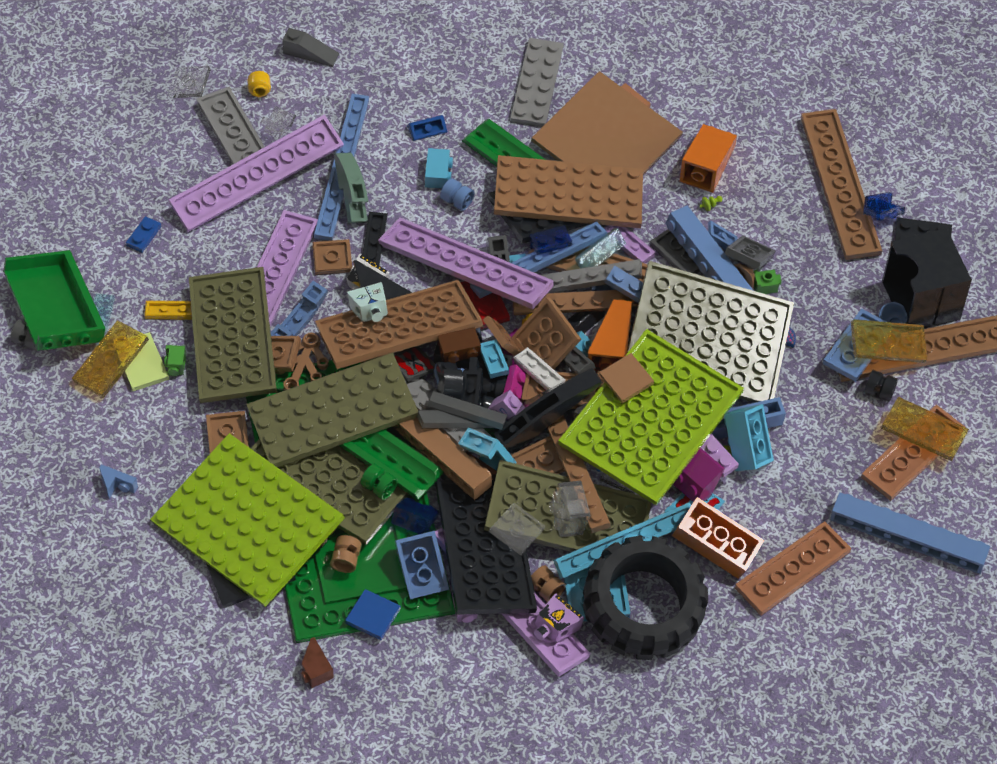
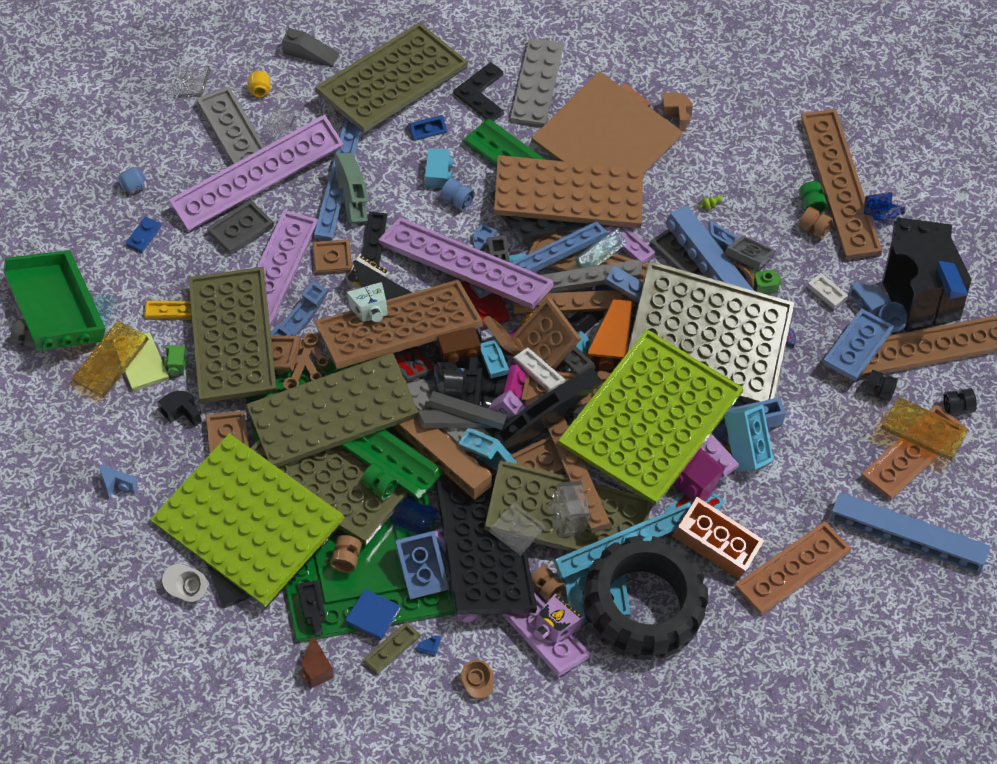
(131, 180): none -> medium blue head
(178, 404): none -> black brick
(184, 582): none -> white piece
(240, 227): none -> dark grey plate
(312, 605): none -> black hinge
(391, 77): none -> olive plate
(391, 648): none -> olive tile
(429, 646): none -> blue tile
(471, 90): none -> black plate
(477, 679): none -> medium nougat hat
(481, 234): none -> medium blue tile
(550, 240): clear blue bracket -> none
(626, 378): medium nougat tile -> none
(677, 106): none -> medium nougat brick
(707, 158): orange slope -> none
(813, 196): none -> green wheel
(815, 222): none -> medium nougat wheel
(827, 291): none -> white plate
(868, 297): none -> medium blue slope
(888, 341): clear yellow plate -> none
(951, 280): none -> blue slope
(960, 402): none -> black wheel

